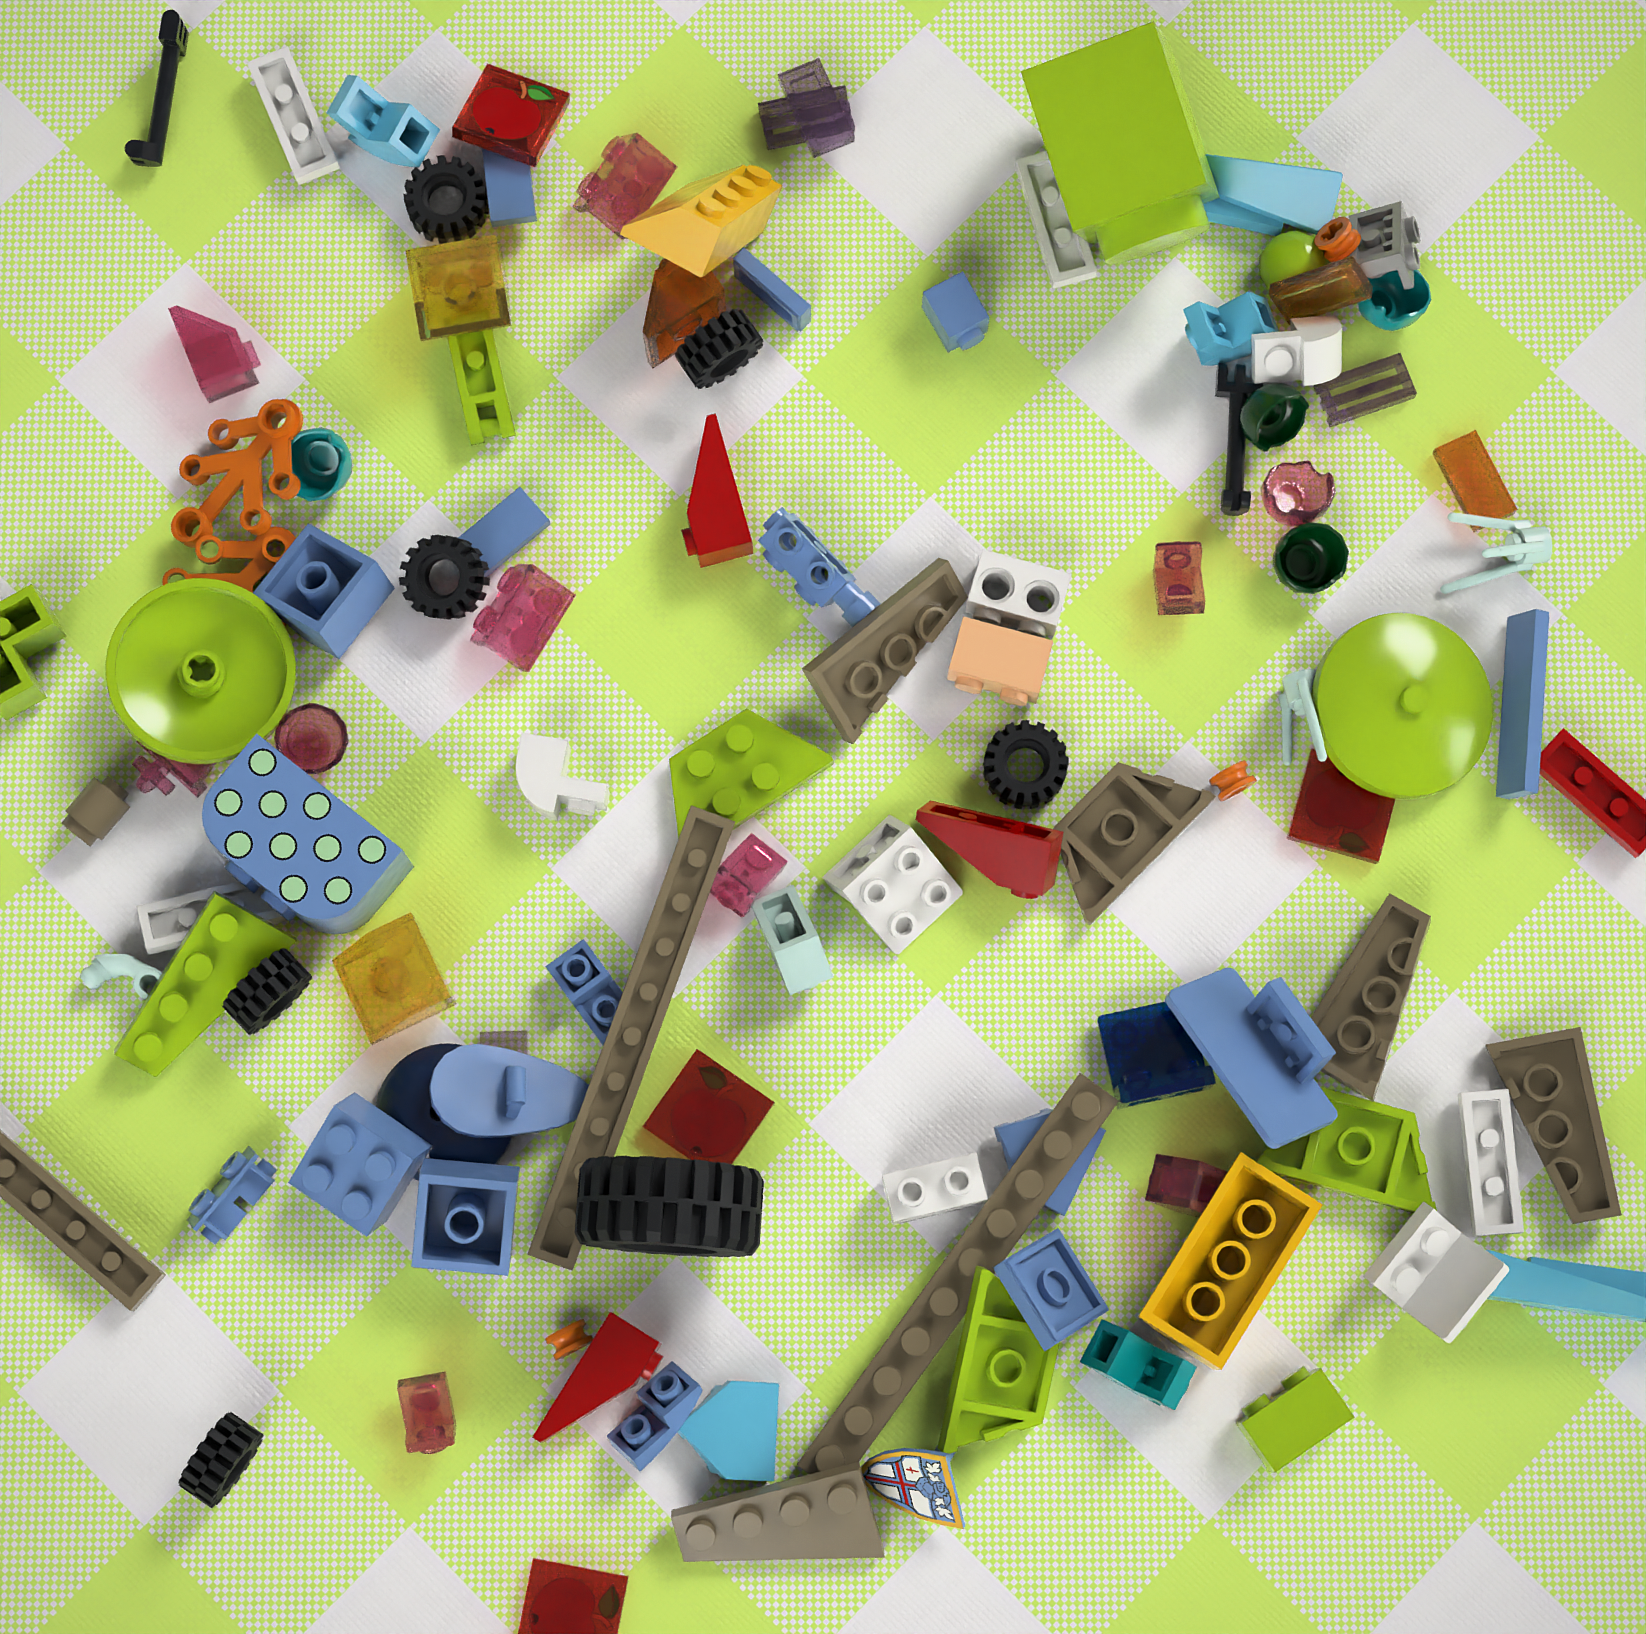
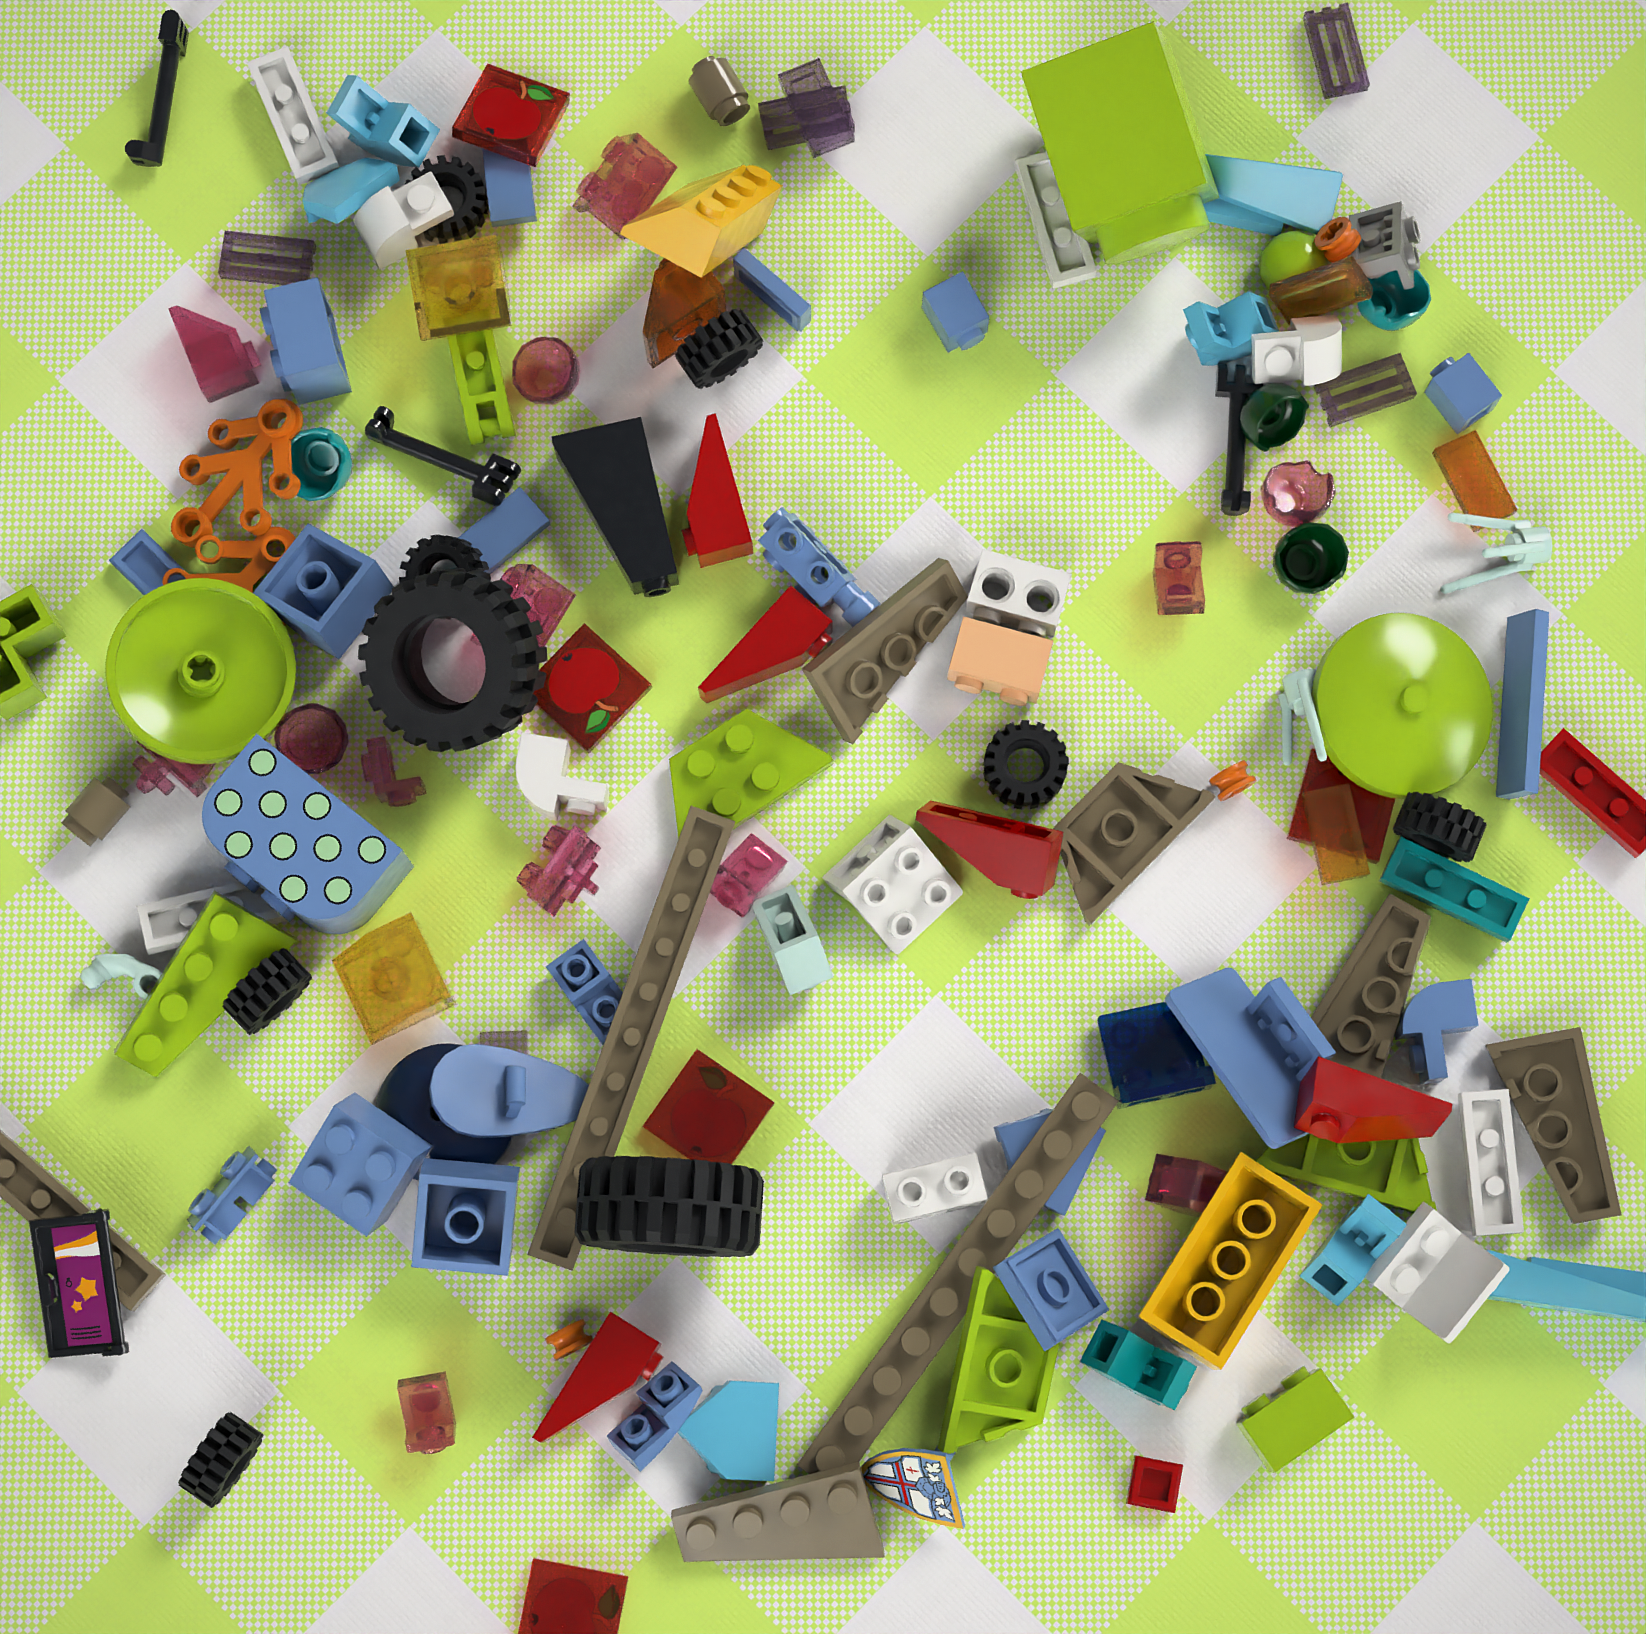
(87, 1305): none -> door
(144, 563): none -> medium blue tile
(260, 275): none -> tile
(305, 341): none -> medium blue brick
(347, 189): none -> medium azure slope
(380, 769): none -> clear pink bracket
(395, 217): none -> white brick
(397, 669): none -> black tyre
(489, 480): none -> black hinge
(545, 371): none -> clear pink hair
(565, 873): none -> clear pink hips
(589, 688): none -> tile
(620, 493): none -> black slope
(719, 90): none -> dark tan brick
(774, 645): none -> red slope
(1154, 1484): none -> red tile
(1328, 17): none -> tile
(1335, 834): none -> clear orange tile
(1352, 1249): none -> medium azure brick
(1360, 1107): none -> red slope
(1427, 1016): none -> medium blue brick
(1440, 826): none -> black tyre
(1454, 889): none -> teal plate
(1462, 392): none -> medium blue brick

